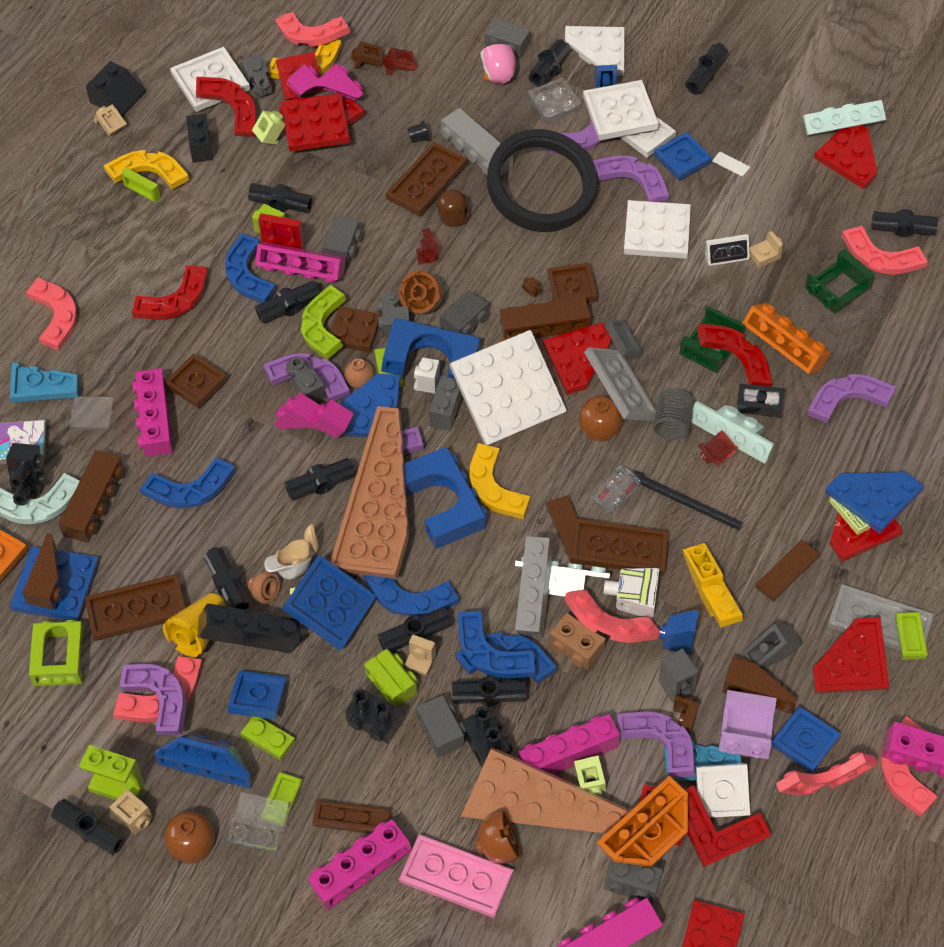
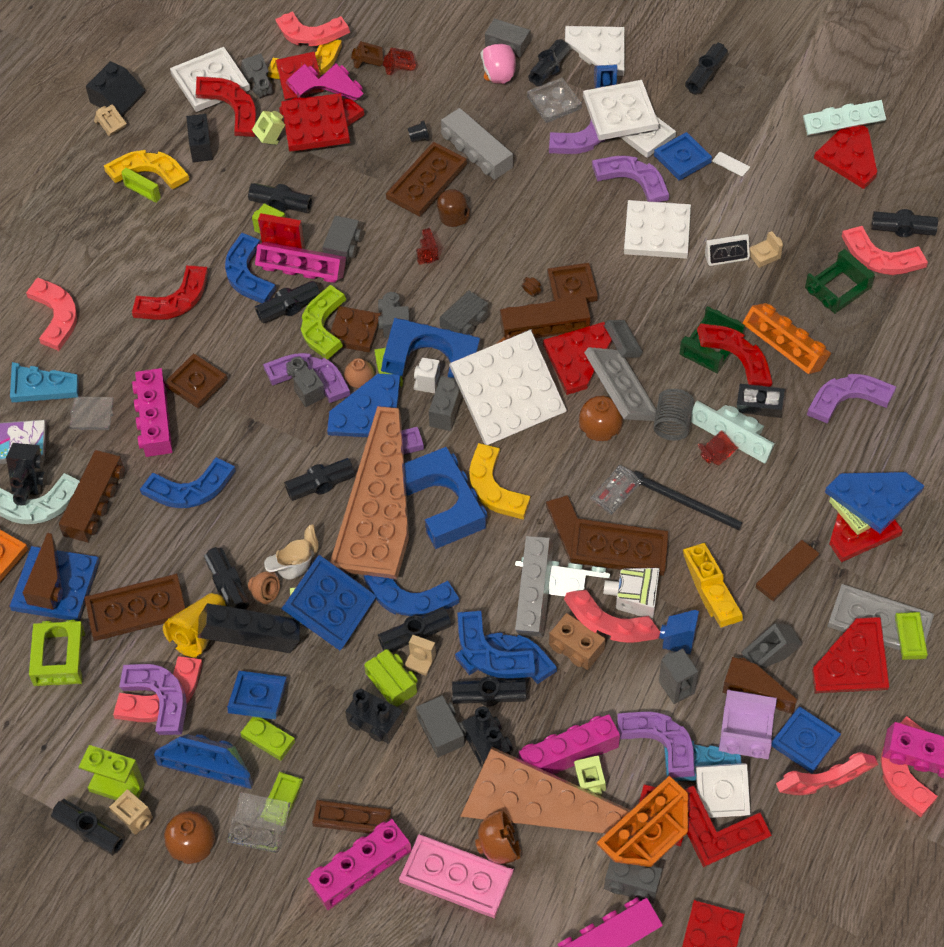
(305, 413): dark pink arch -> none
(421, 292): dark orange cylinder -> none
(560, 144): black tyre -> none
(688, 710): reddish brown bracket -> none

